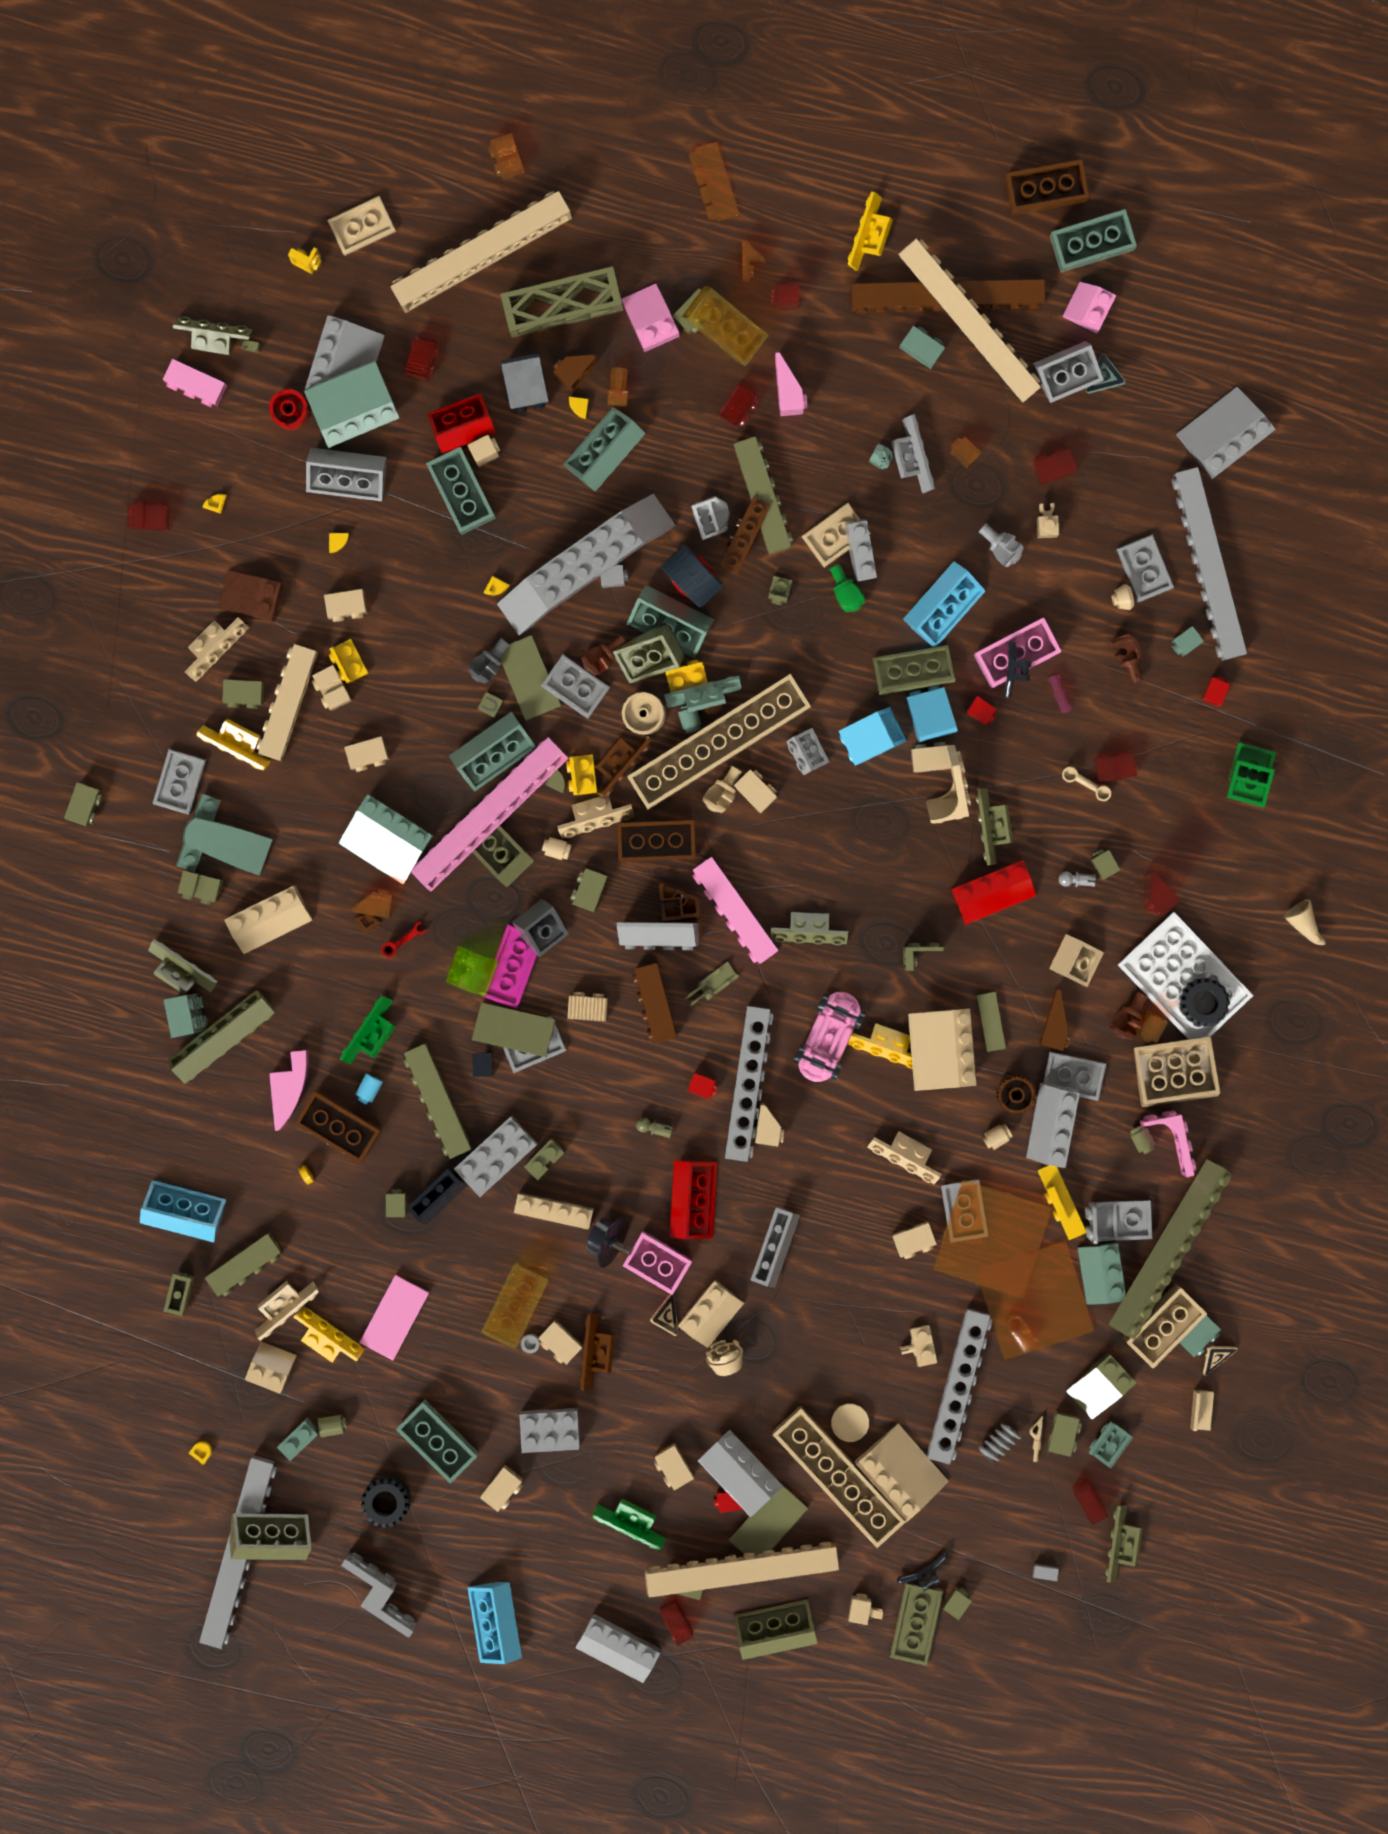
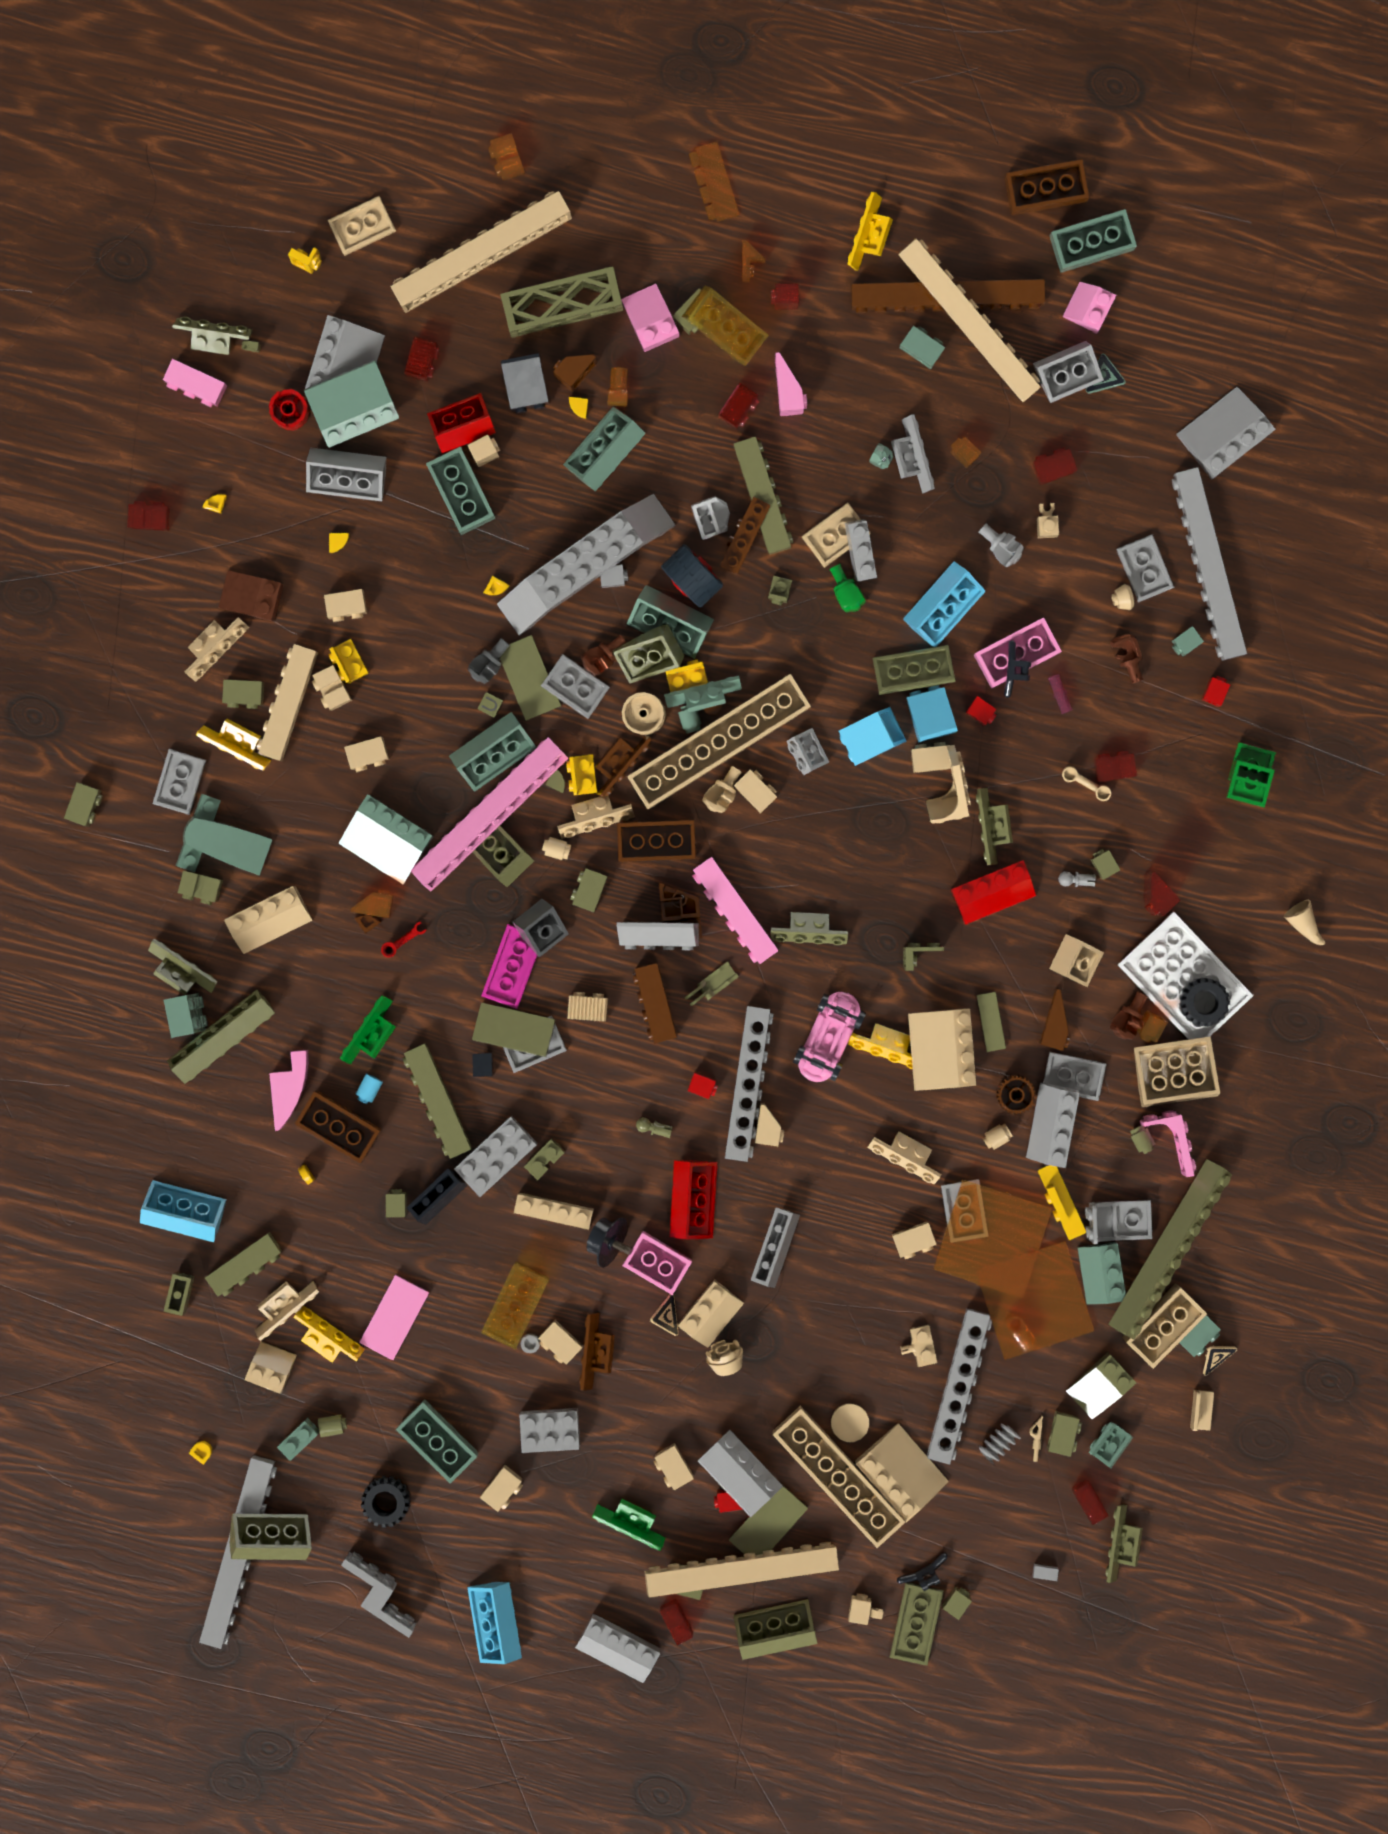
(471, 971): clear neon green slope -> none

